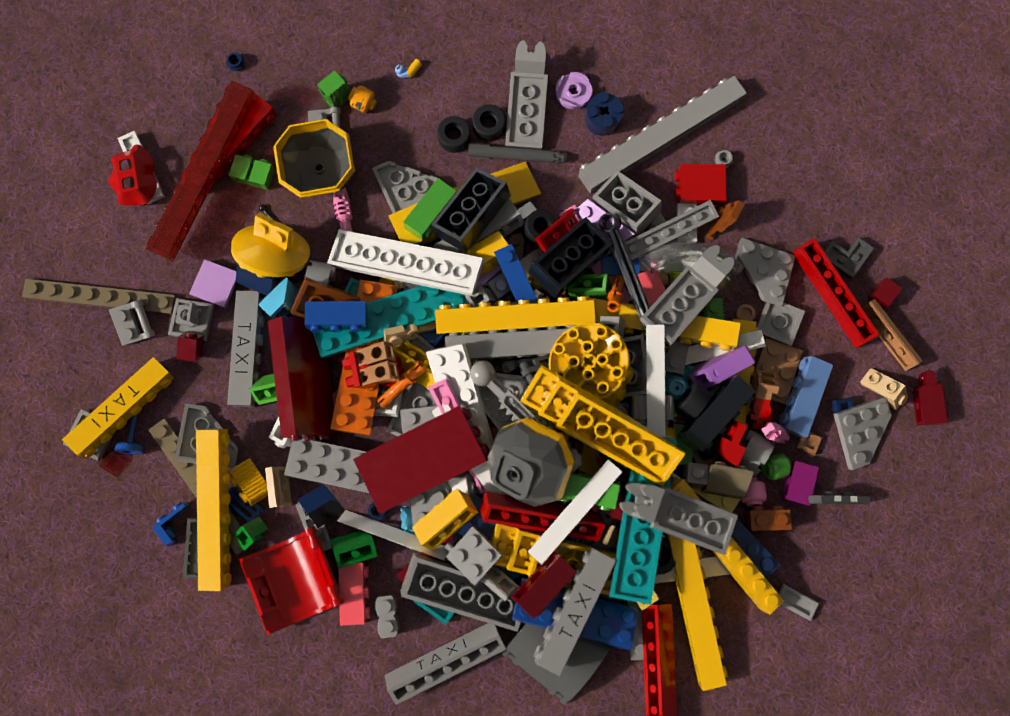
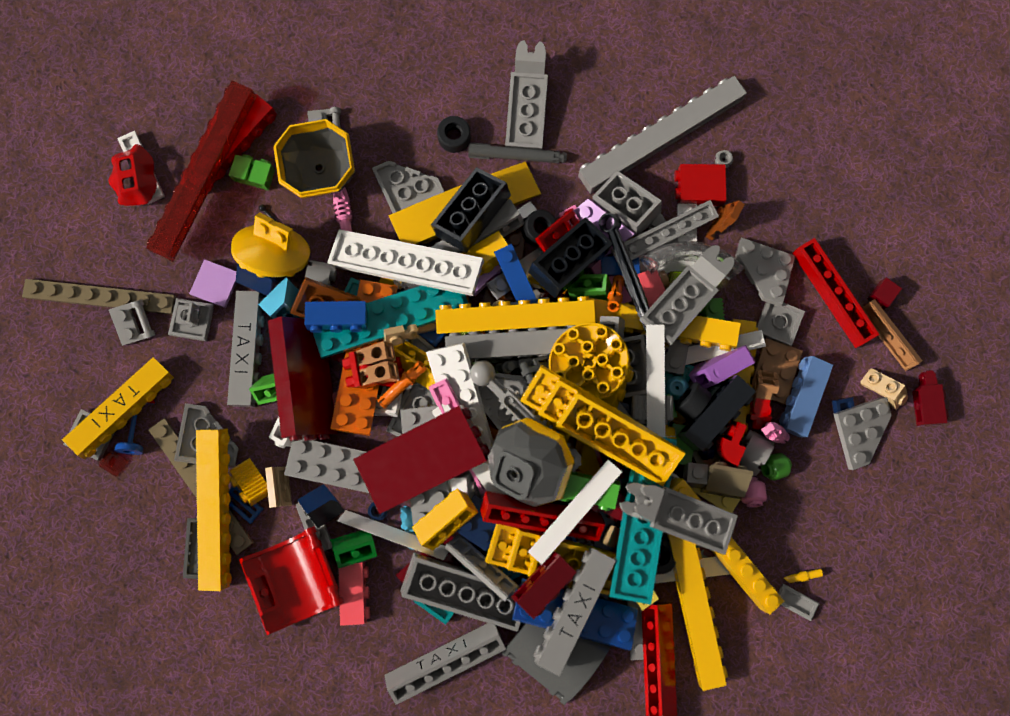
(166, 533): blue bracket -> none
(190, 346): dark red brick -> none
(233, 57): dark blue plate -> none
(250, 533): green brick -> none
(334, 89): bright green brick -> none
(362, 99): light orange head -> none
(388, 621): light grey brick -> none
(406, 72): arm -> none
(428, 208): bright green brick -> none
(474, 555): light grey plate -> none
(481, 295): light grey brick -> none
(487, 111): black tyre -> none
(569, 100): lavender plate -> none
(612, 110): dark blue brick -> none
(745, 312): medium nougat tile -> none
(754, 550): dark blue brick -> none
(765, 520): dark orange brick -> none
(800, 483): magenta brick -> none
(804, 576): none -> yellow piece
(809, 444): medium nougat tile -> none
(845, 498): dark grey plate -> none
(848, 261): dark grey plate -> none

